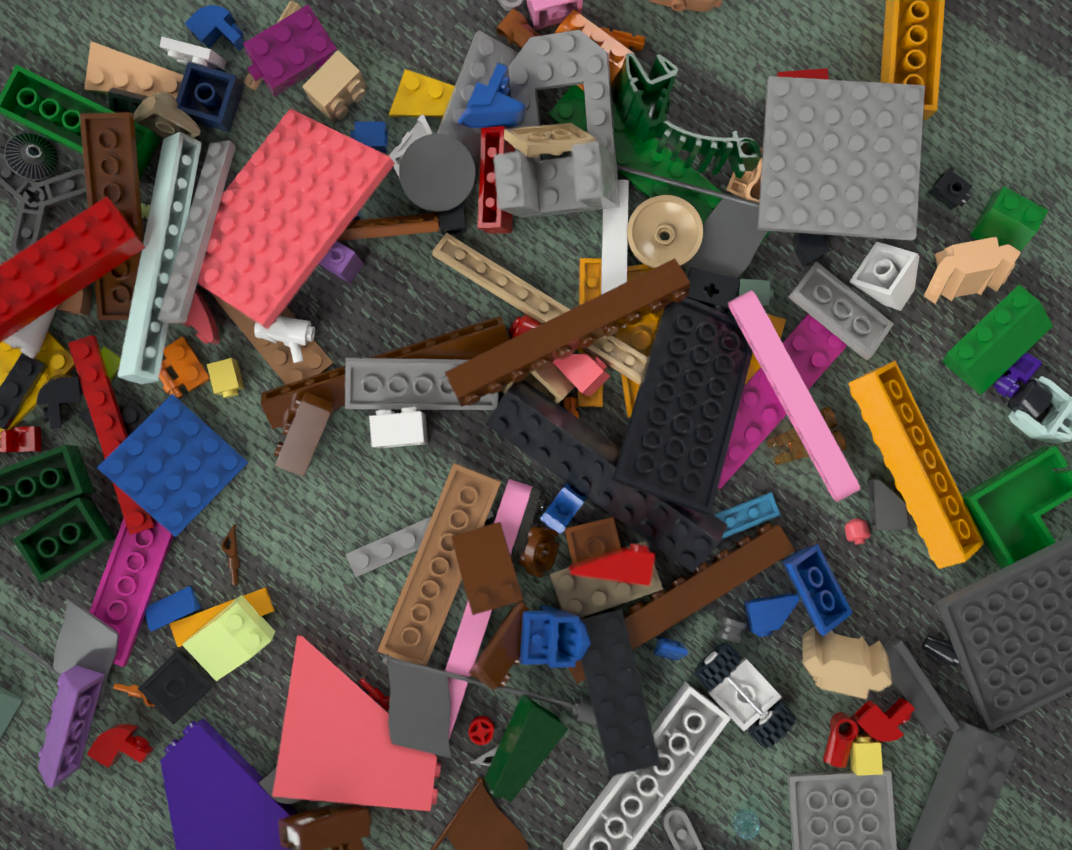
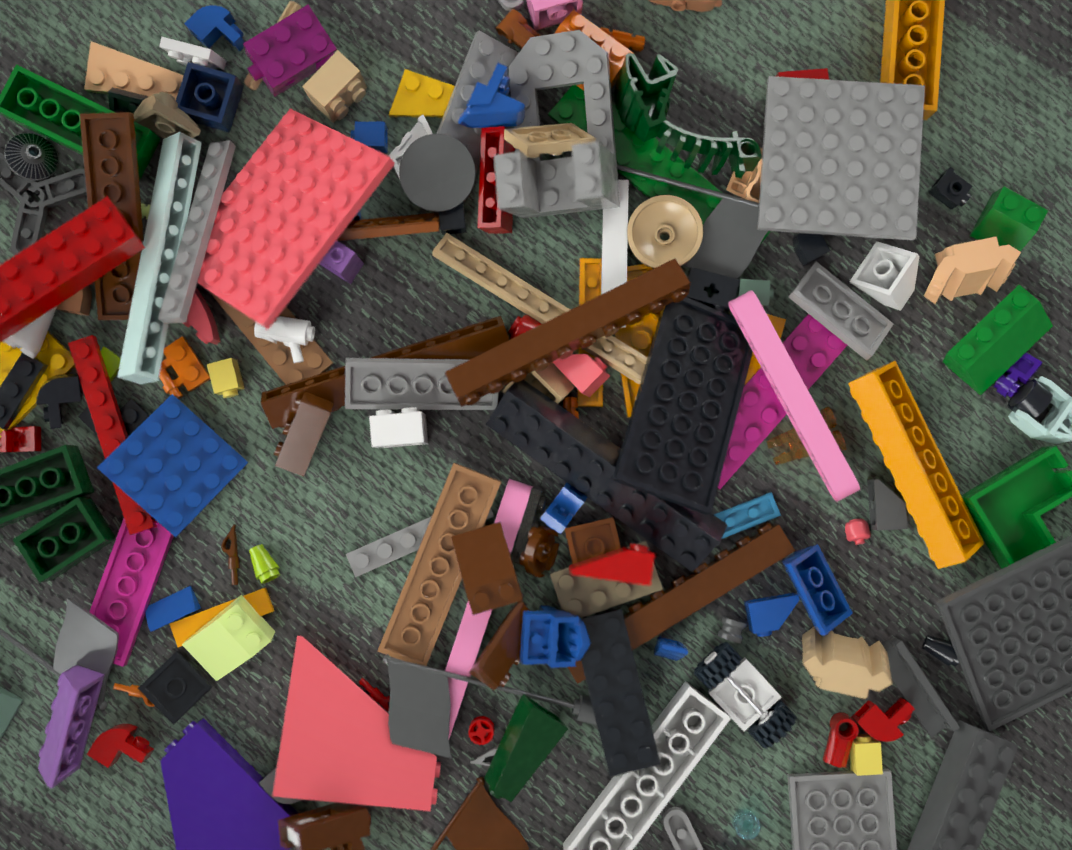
(263, 564): none -> lime cone

